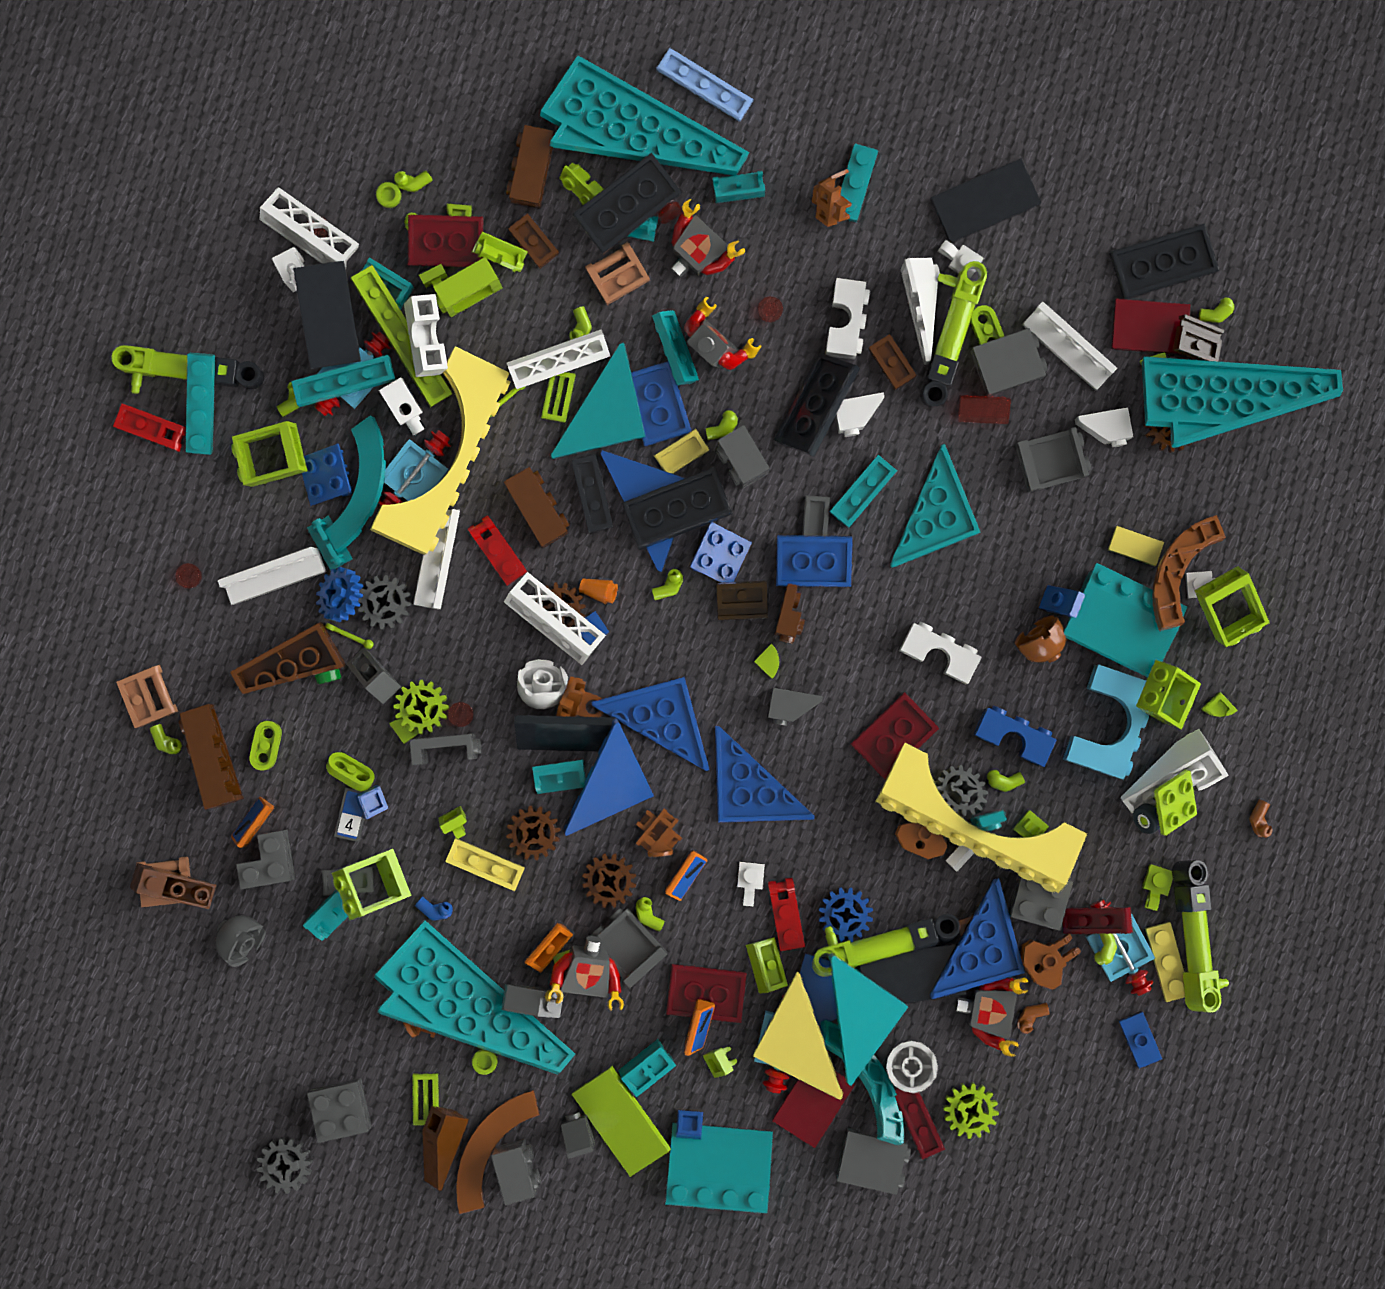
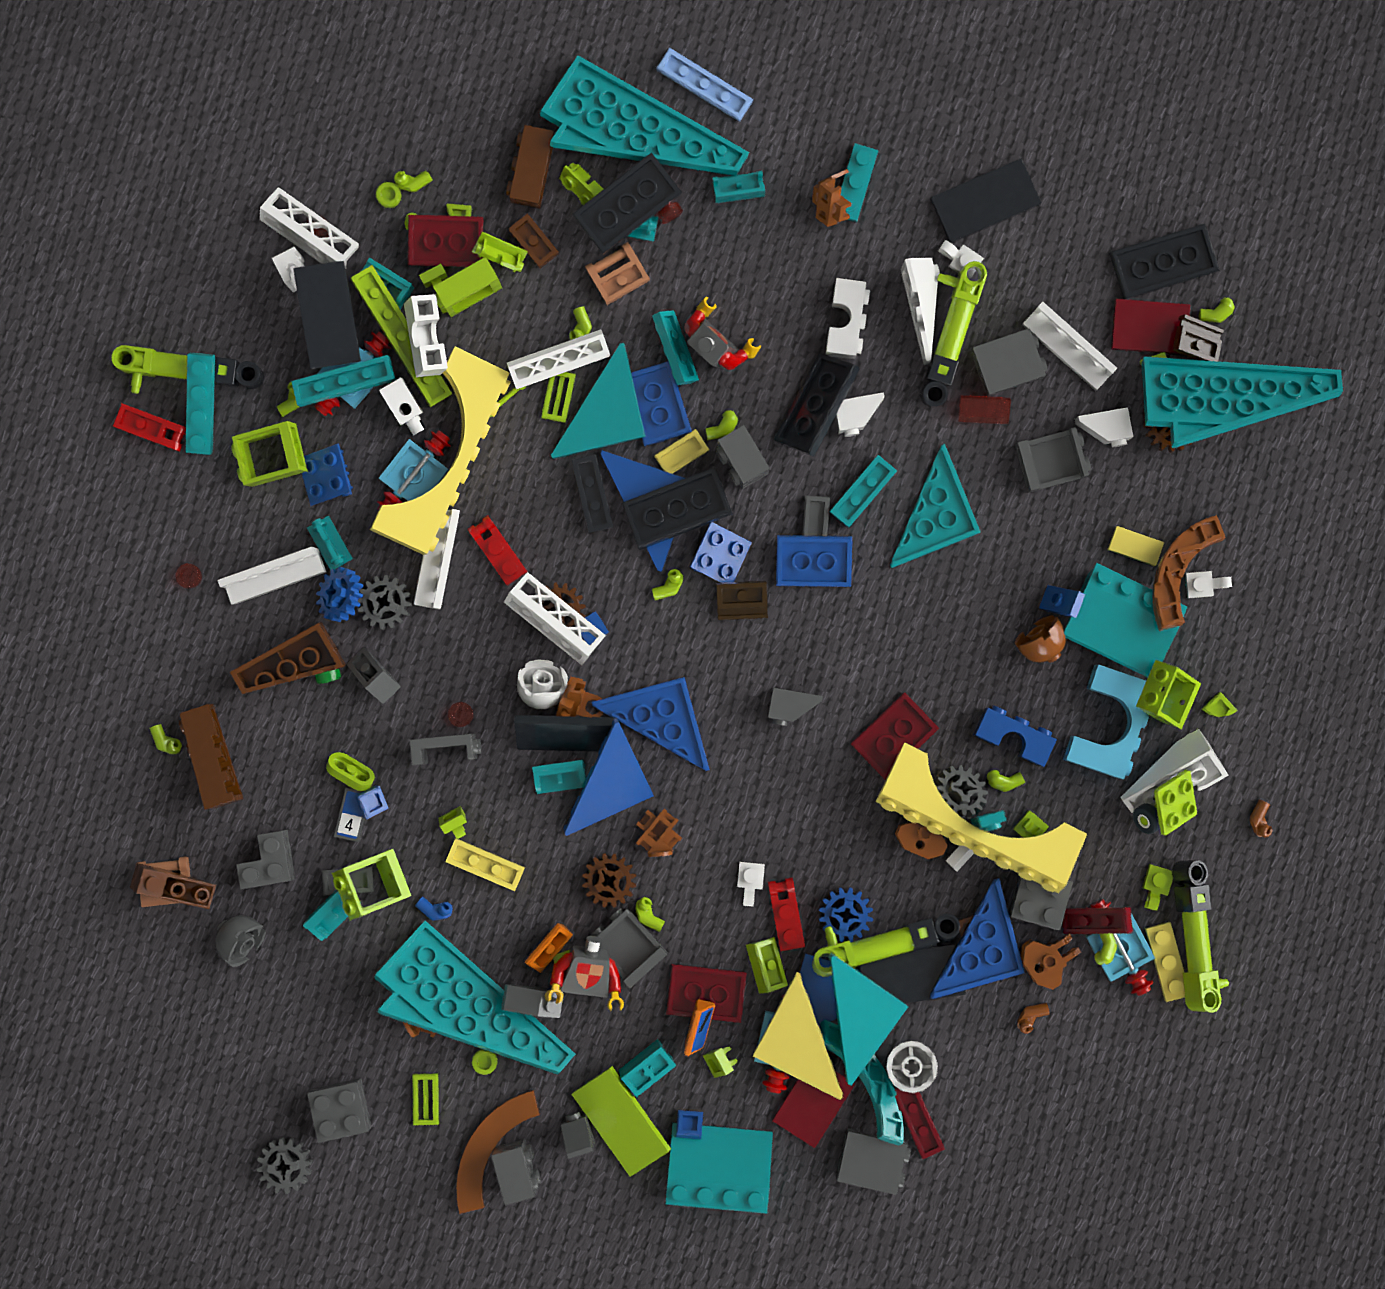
(139, 700): nougat plate -> none
(252, 822): slope -> none
(262, 744): lime plate -> none
(368, 486): teal tile -> none
(368, 644): lime hinge -> none
(403, 733): lime tile -> none
(410, 712): lime gear -> none
(440, 1143): reddish brown slope -> none
(537, 506): reddish brown brick -> none
(543, 840): reddish brown gear -> none
(600, 590): orange cone -> none
(686, 875): slope -> none
(699, 246): torso -> none
(748, 790): blue tile -> none
(769, 661): lime tile -> none
(770, 309): clear red tile -> none
(789, 621): reddish brown plate -> none
(892, 362): reddish brown plate -> none
(961, 660): white arch -> none
(965, 1121): lime gear -> none
(988, 330): lime plate -> none
(992, 1012): torso -> none
(1140, 1039): blue plate -> none
(1222, 587): lime window -> none

